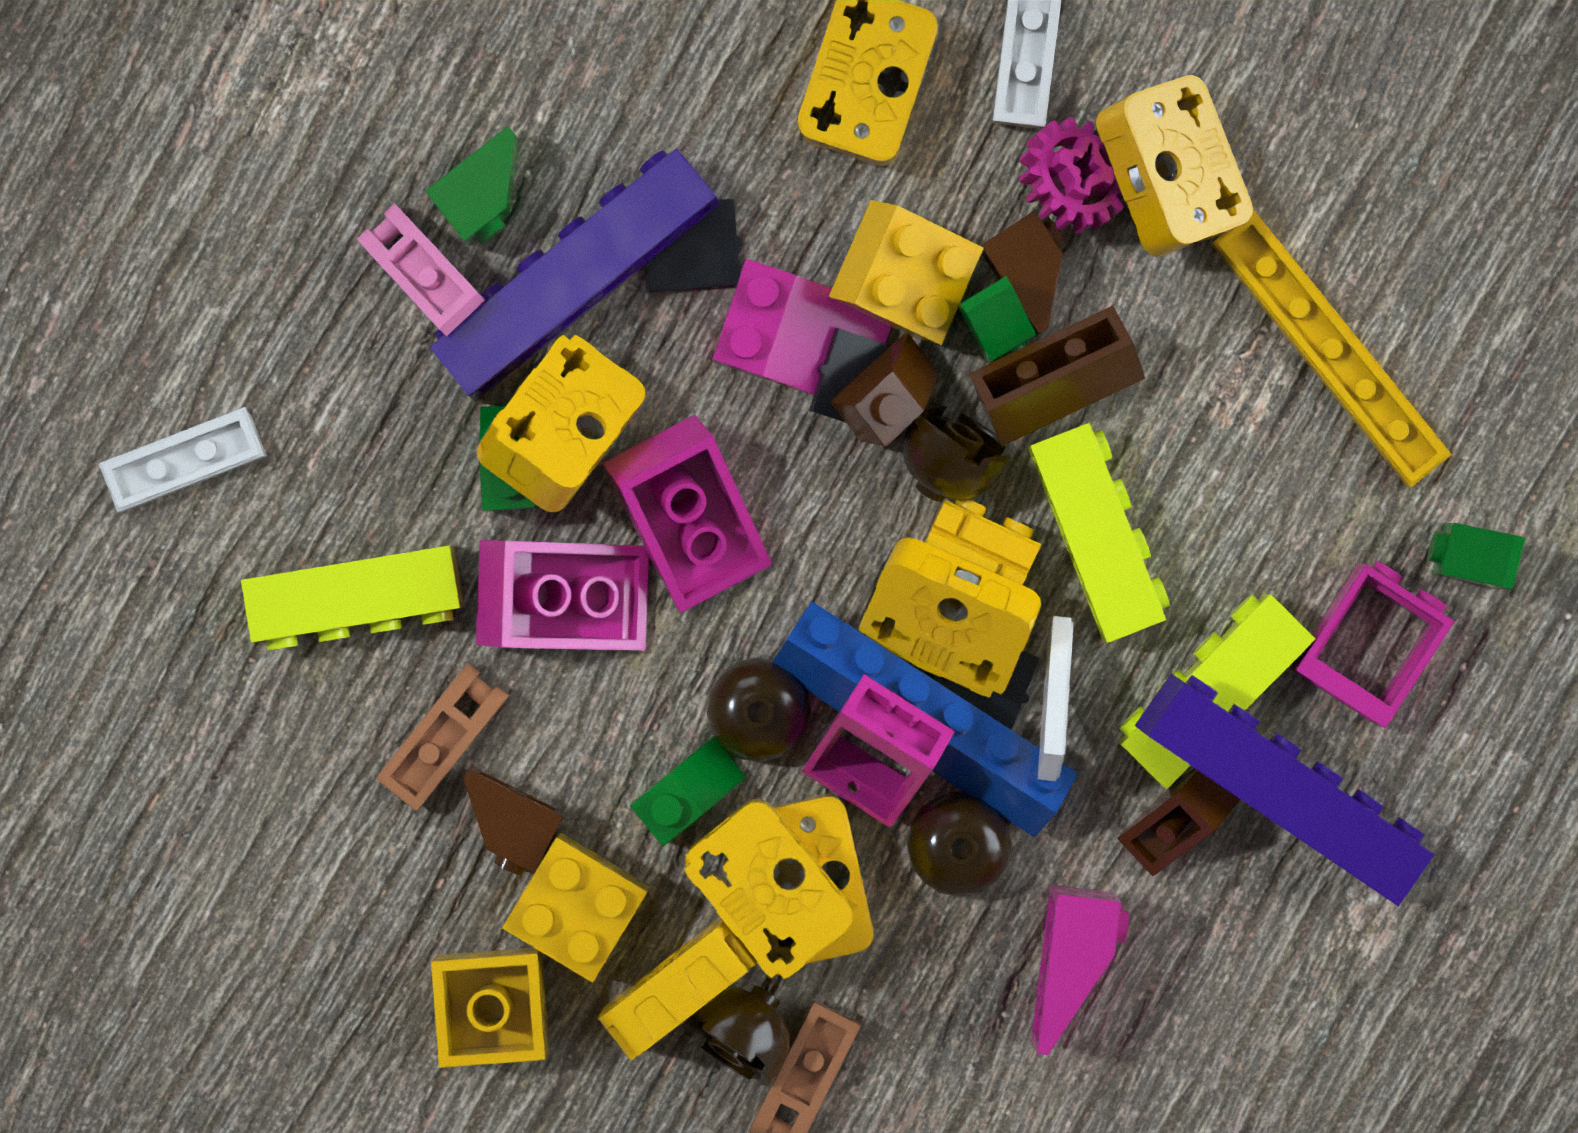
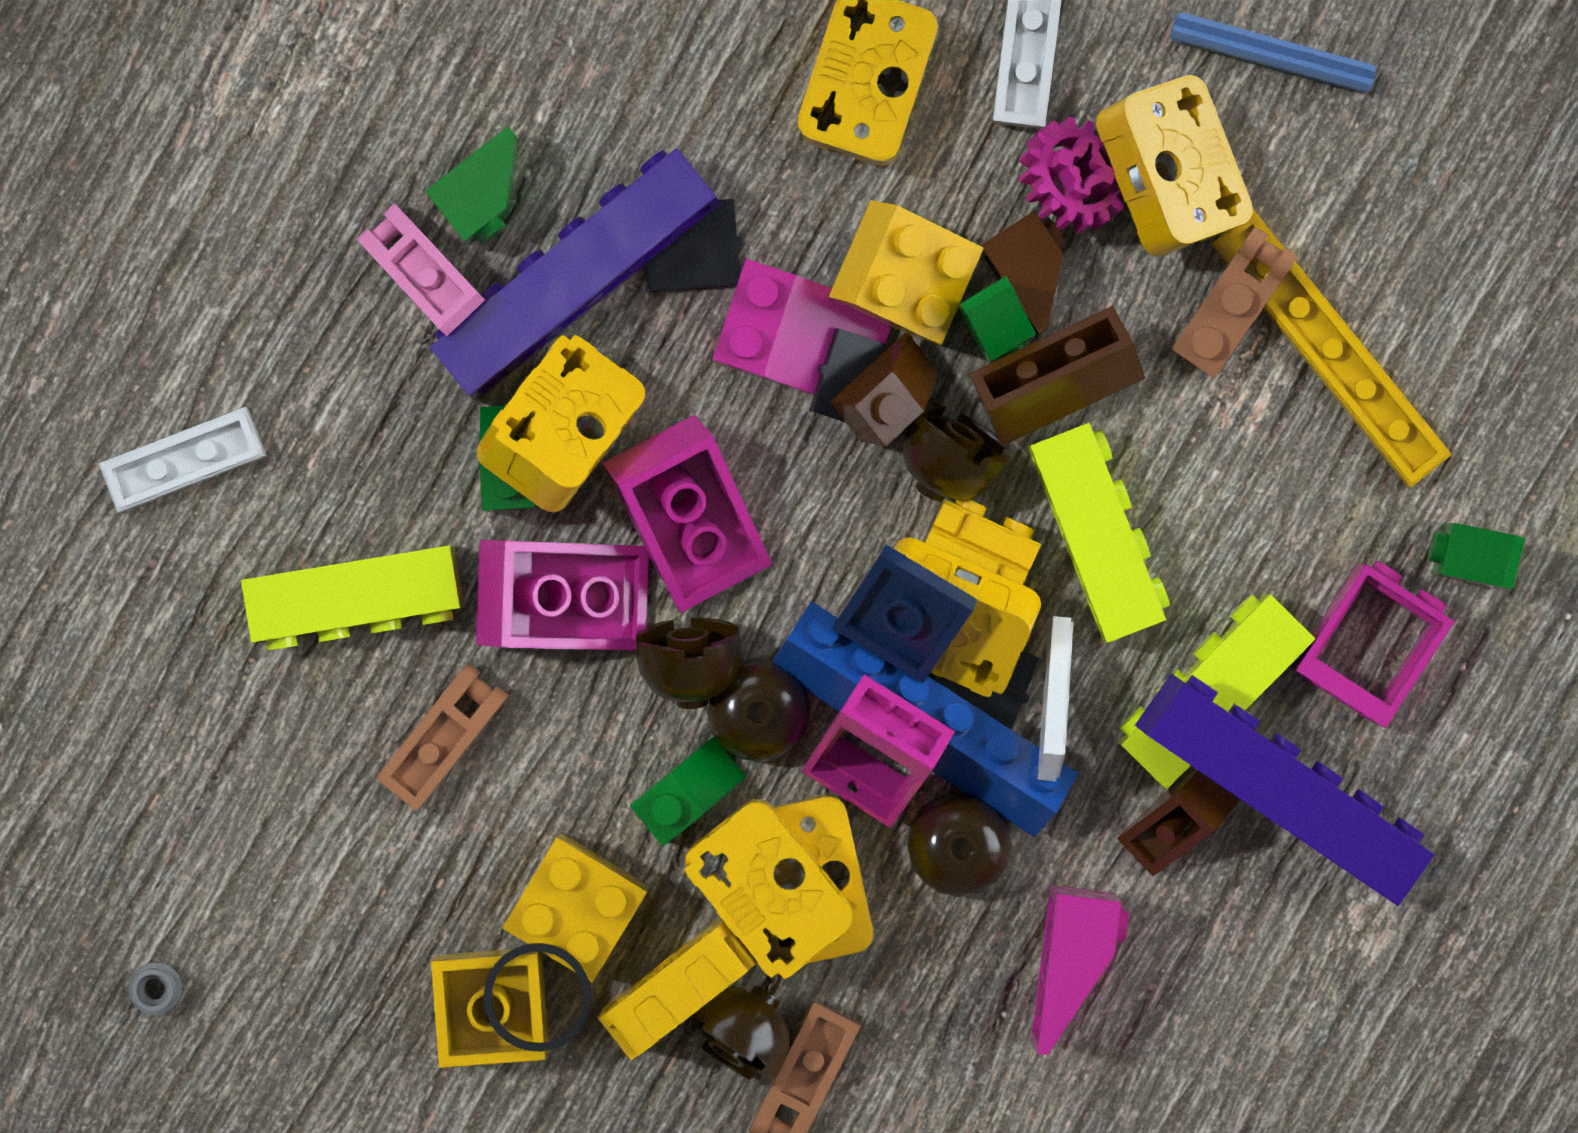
(139, 988): none -> light grey plate
(511, 821): reddish brown slope -> none
(532, 1046): none -> black piece
(690, 661): none -> dark brown cylinder
(904, 613): none -> dark blue plate
(1233, 304): none -> nougat plate
(1273, 53): none -> medium blue axle

